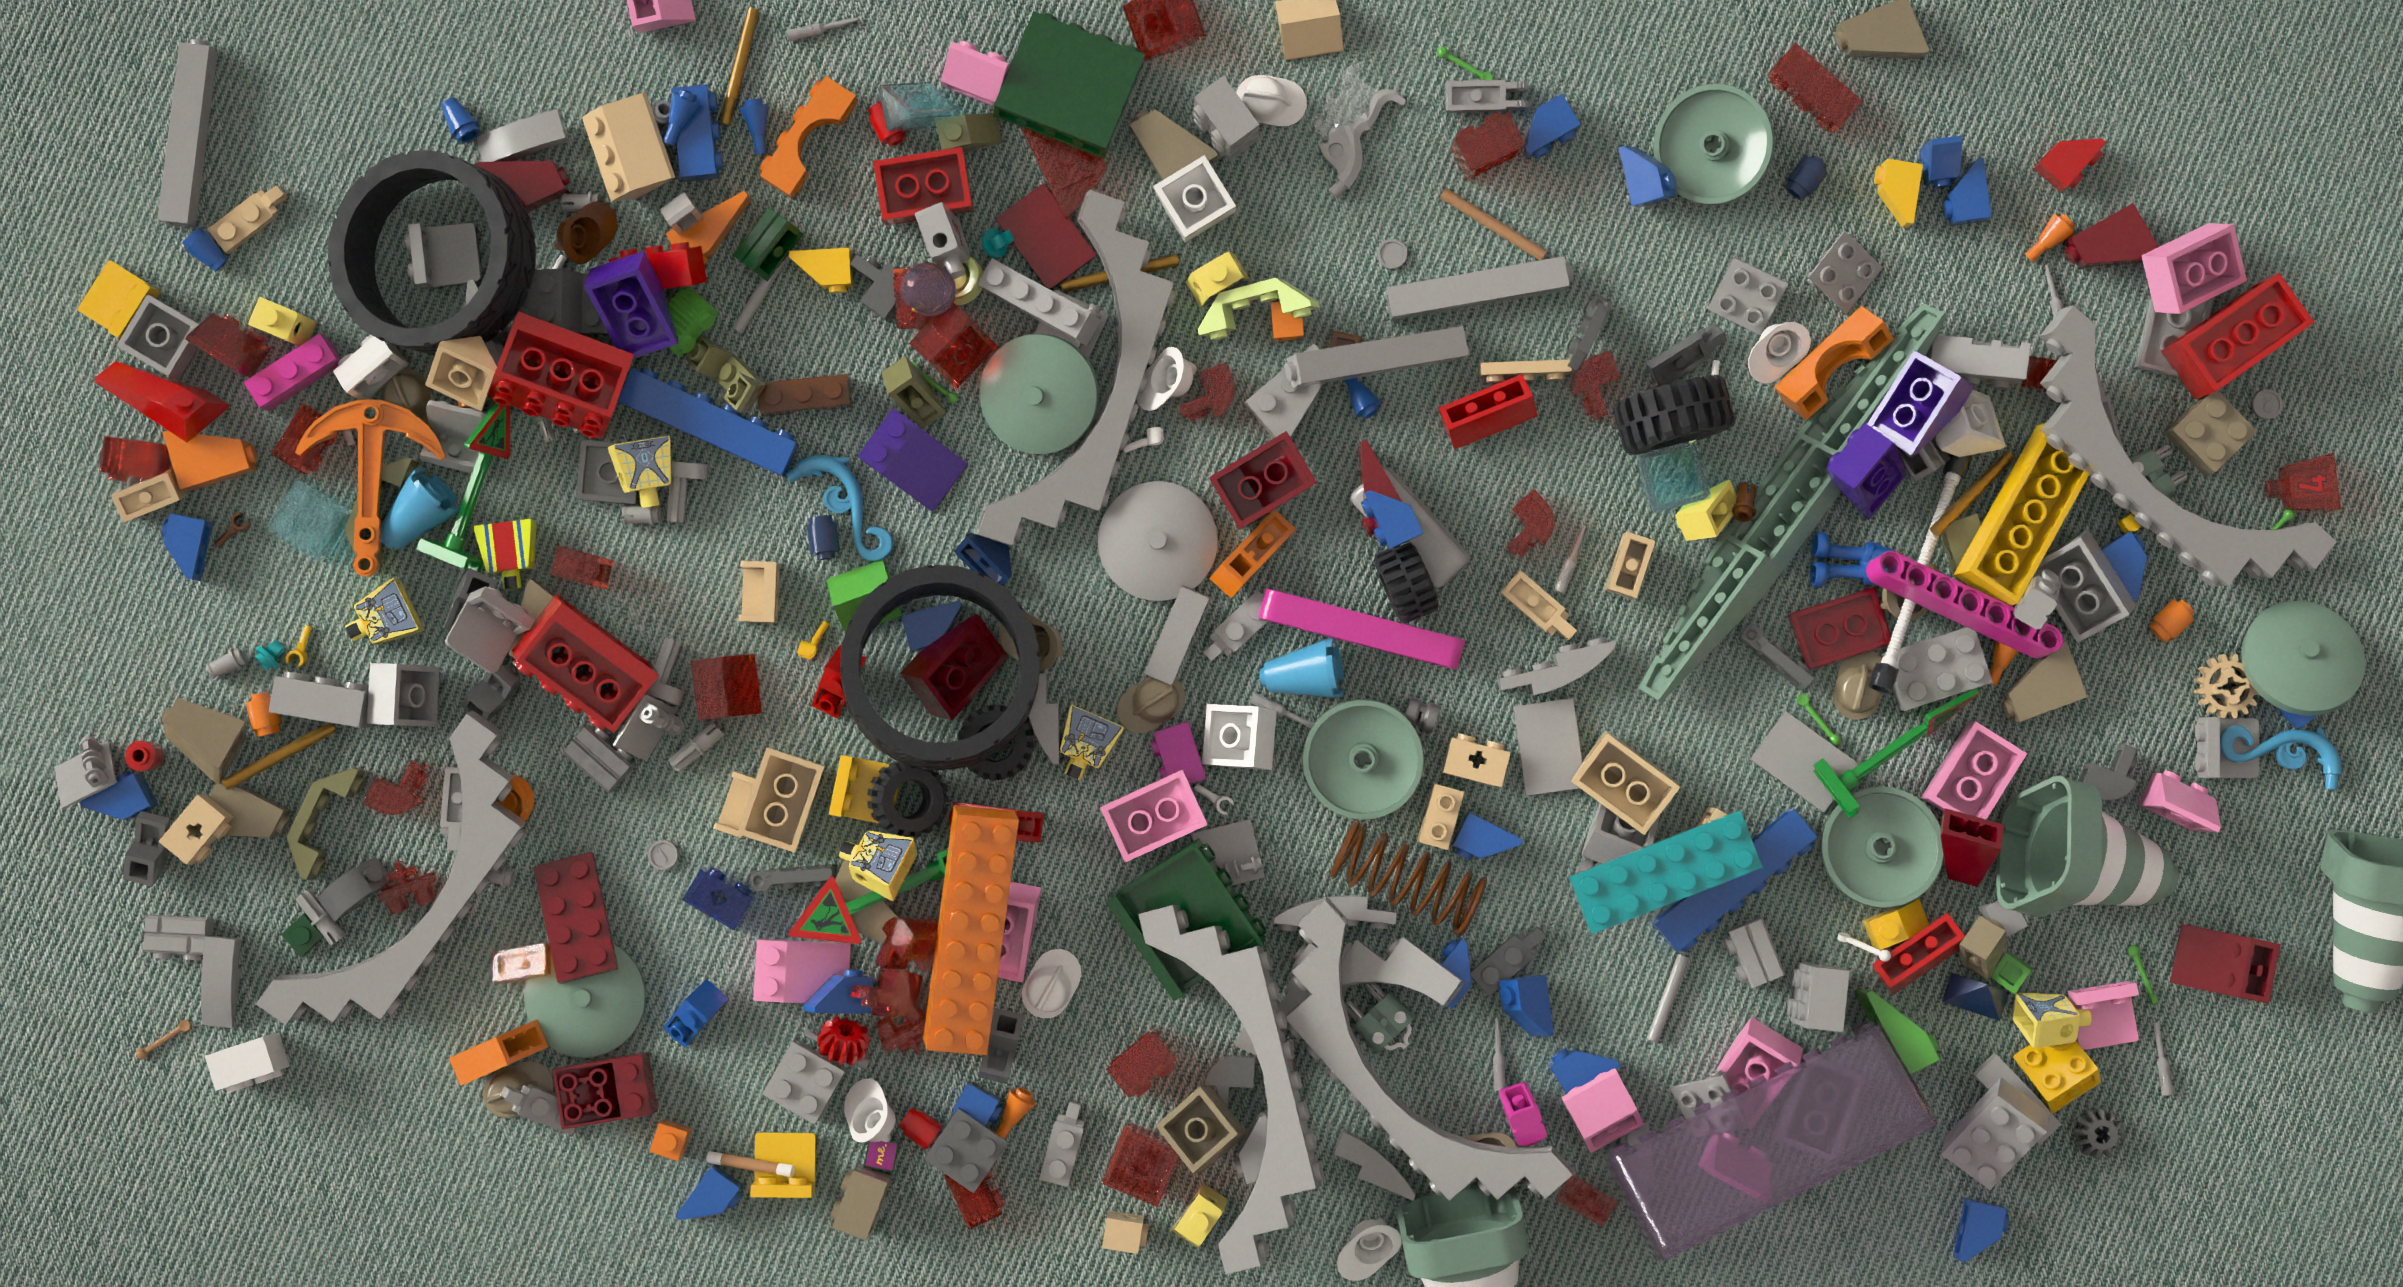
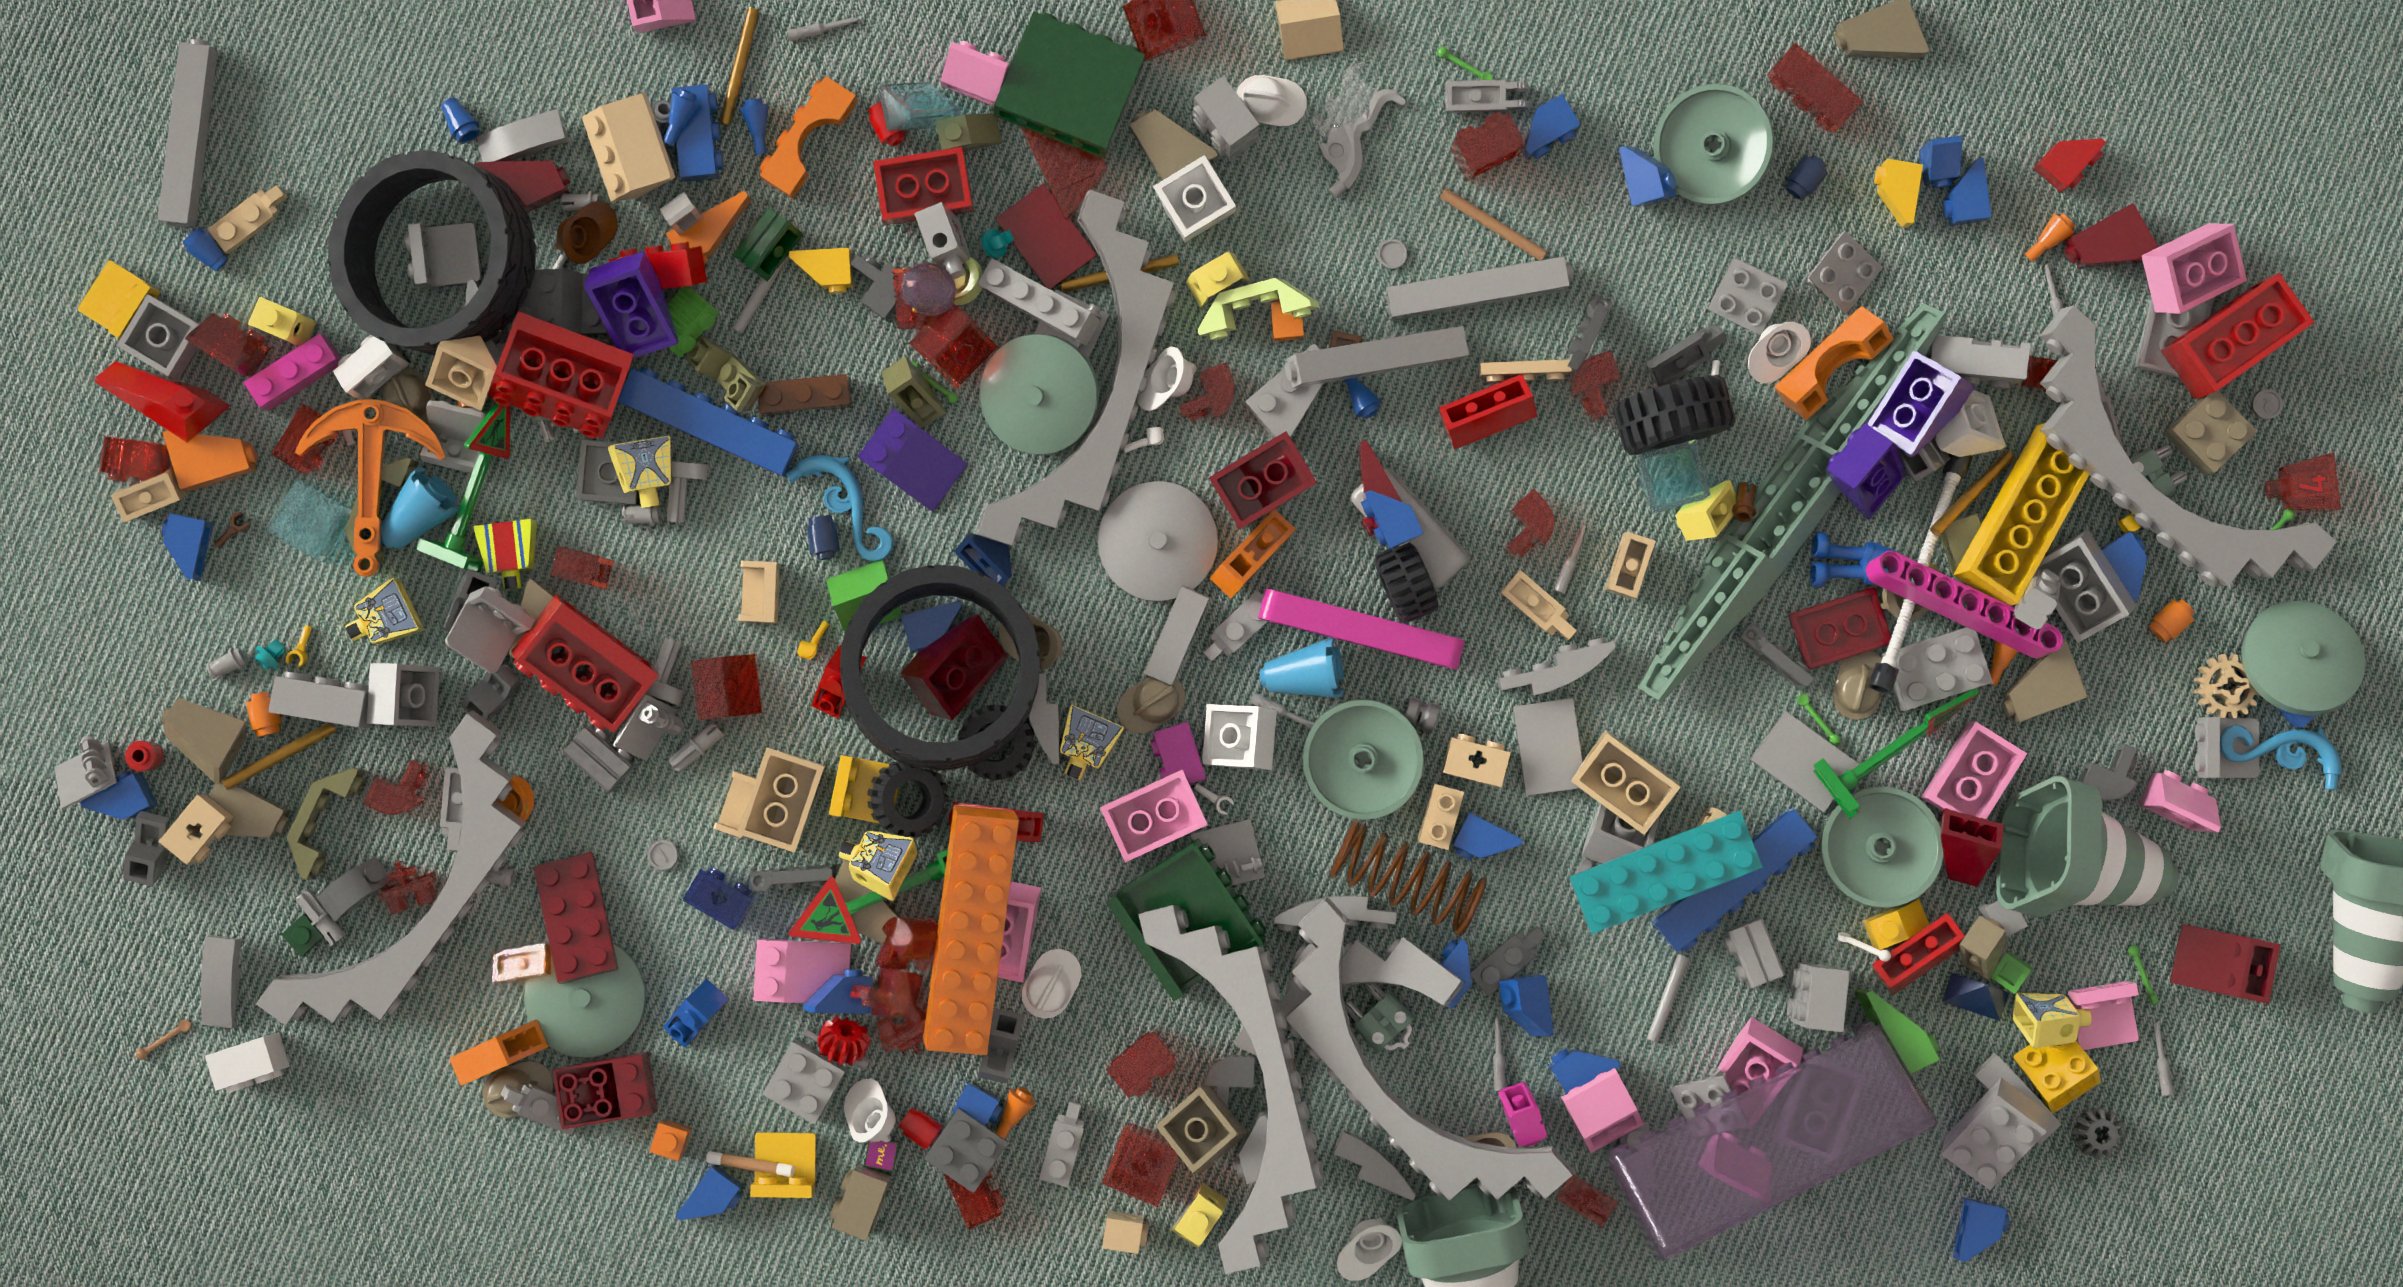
(176, 935): light grey brick -> none

